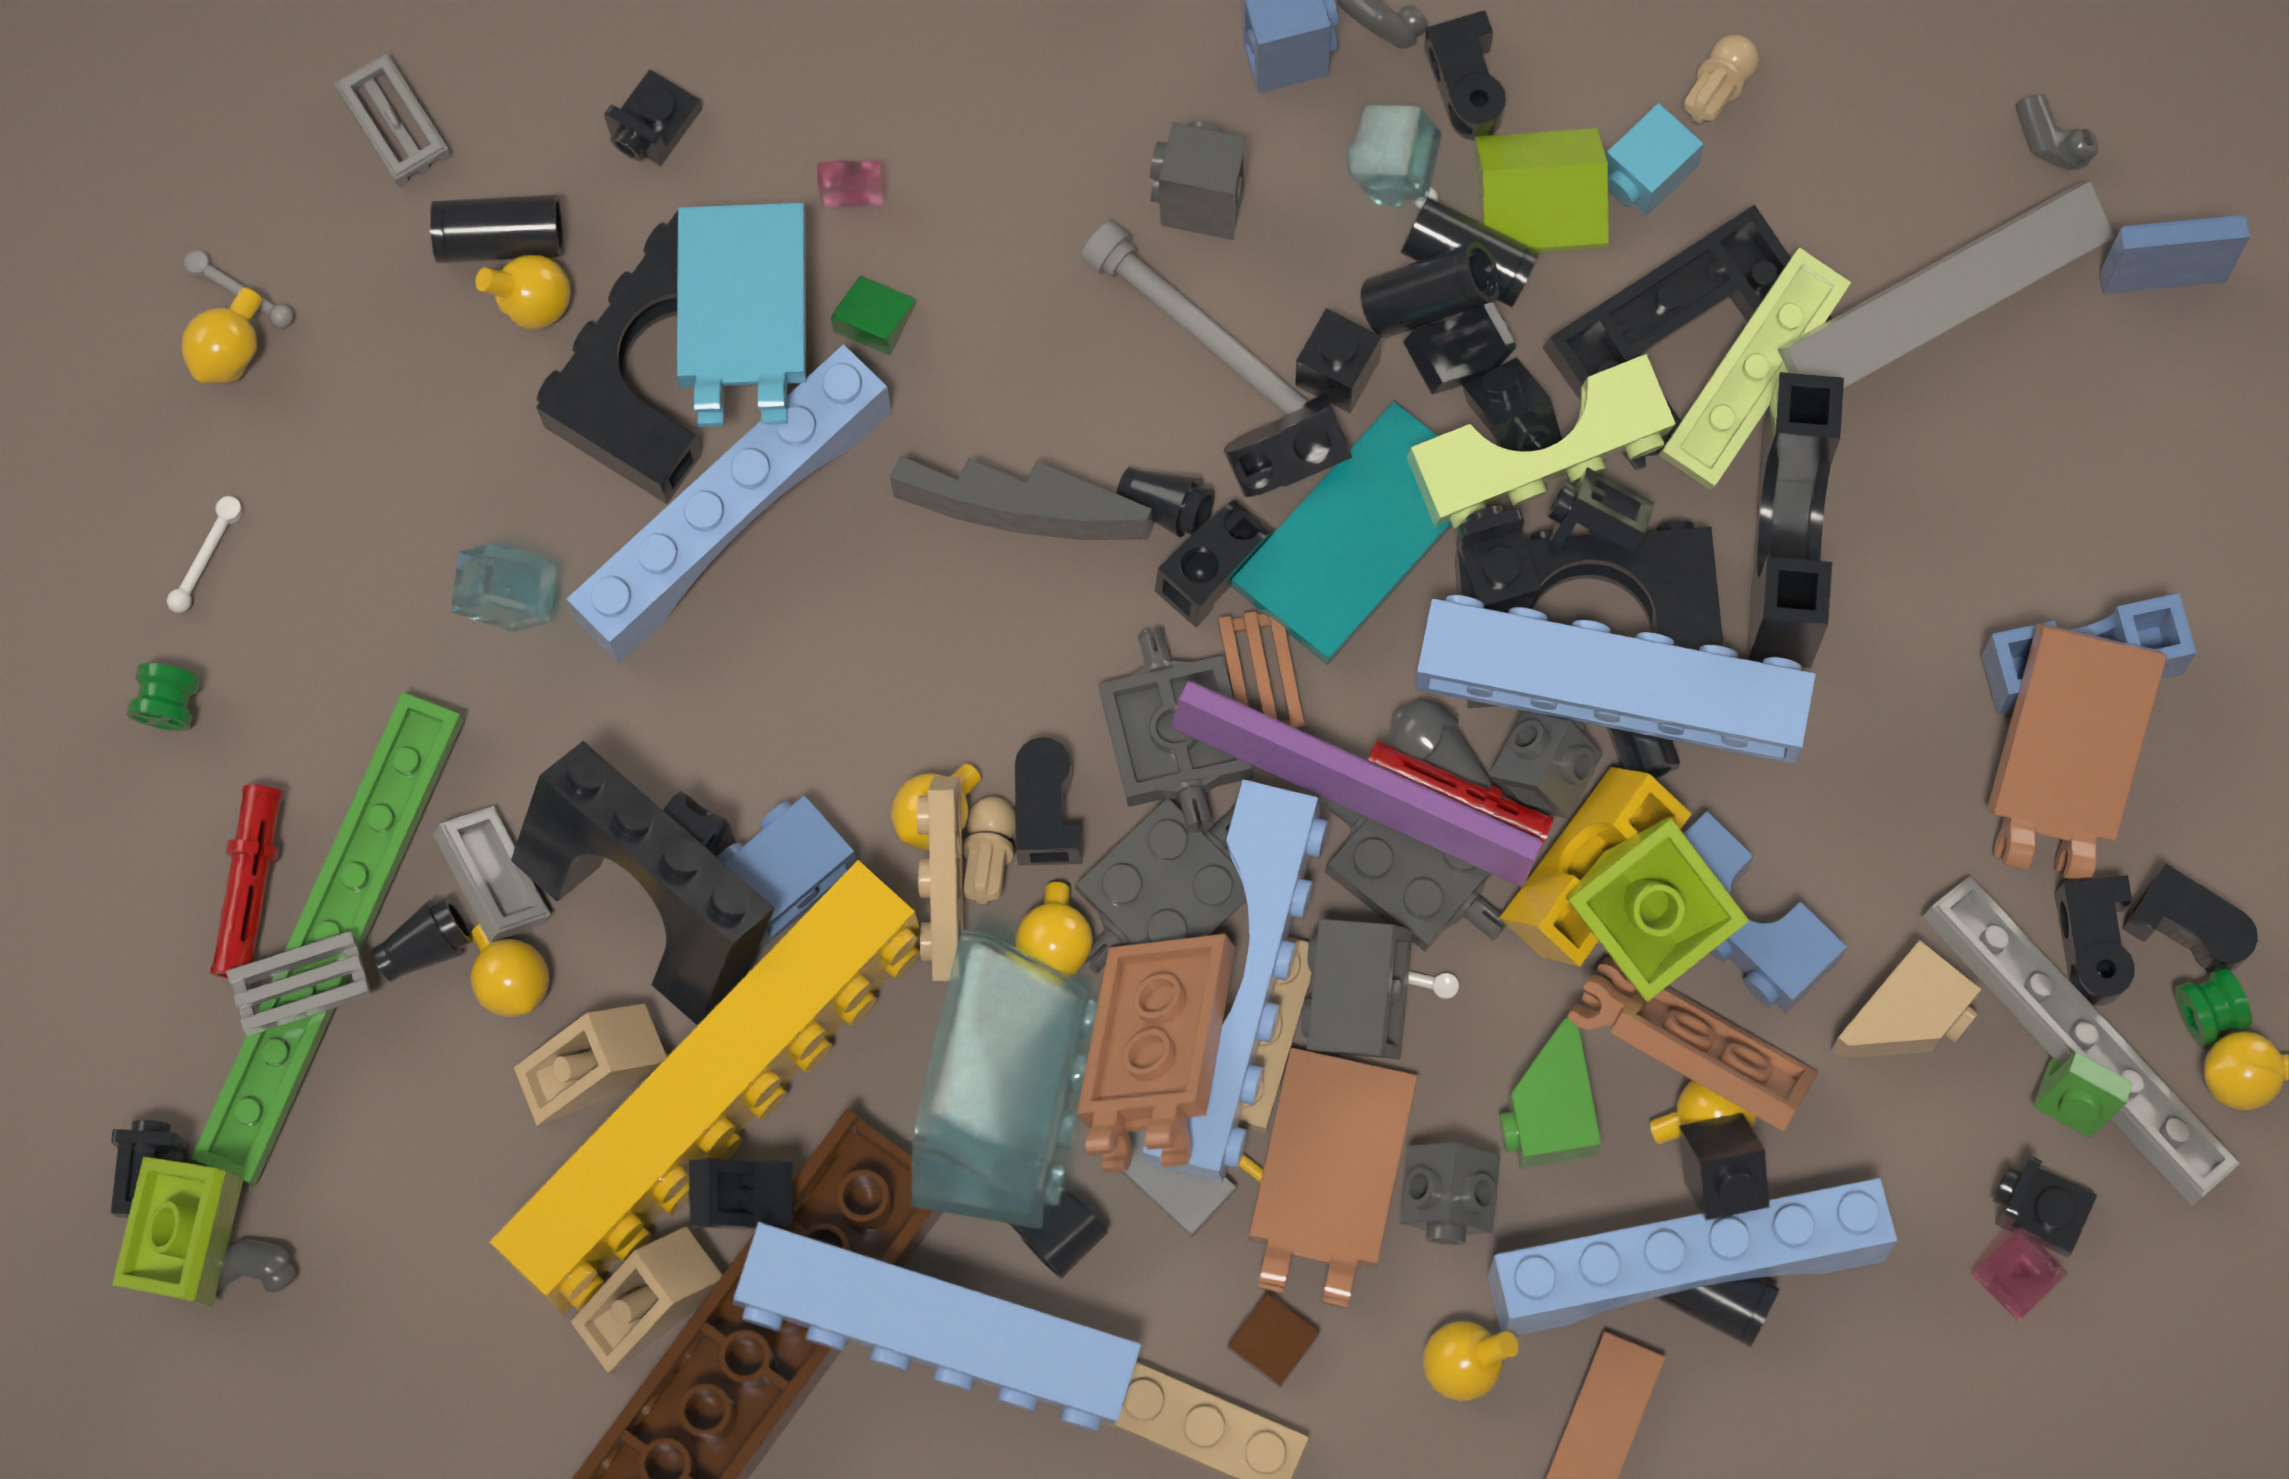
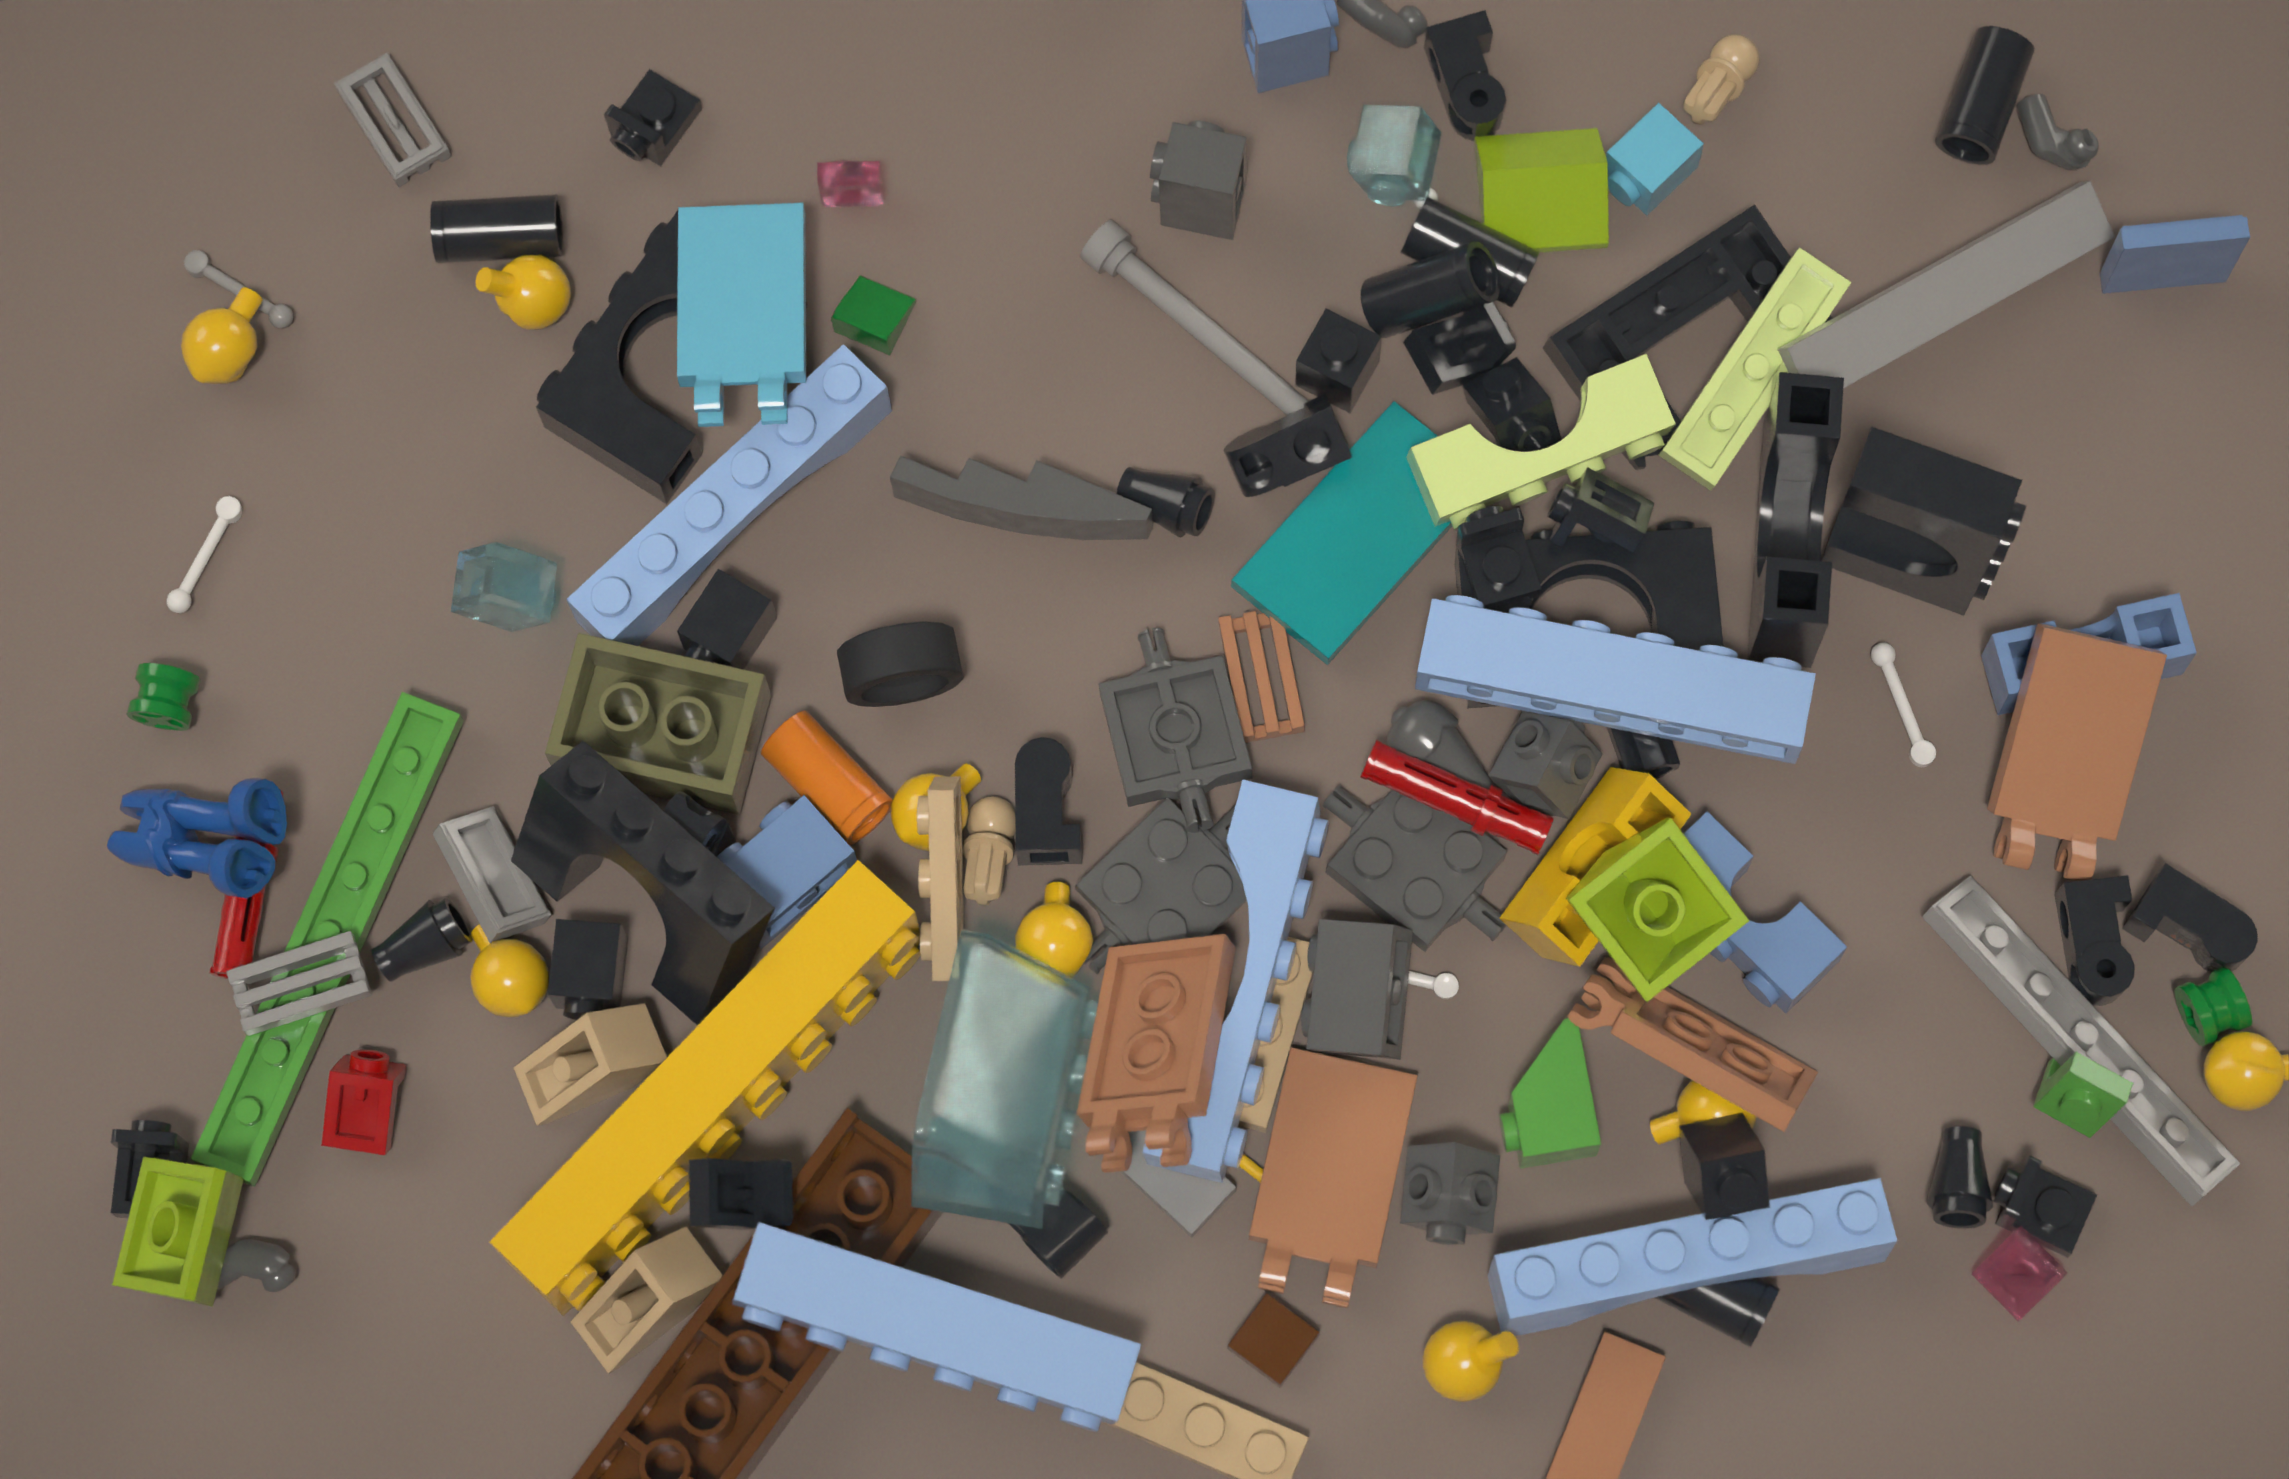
(171, 846): none -> blue piece
(362, 1102): none -> red bracket
(587, 966): none -> black brick
(663, 719): none -> olive brick
(726, 622): none -> black brick
(827, 776): none -> orange pin
(899, 664): none -> black tyre
(1209, 560): black leg -> none
(1356, 784): medium lavender tile -> none
(1912, 1009): tan slope -> none
(1922, 751): none -> white hinge
(1924, 522): none -> black arch
(1960, 1182): none -> black cone
(1985, 95): none -> black pin

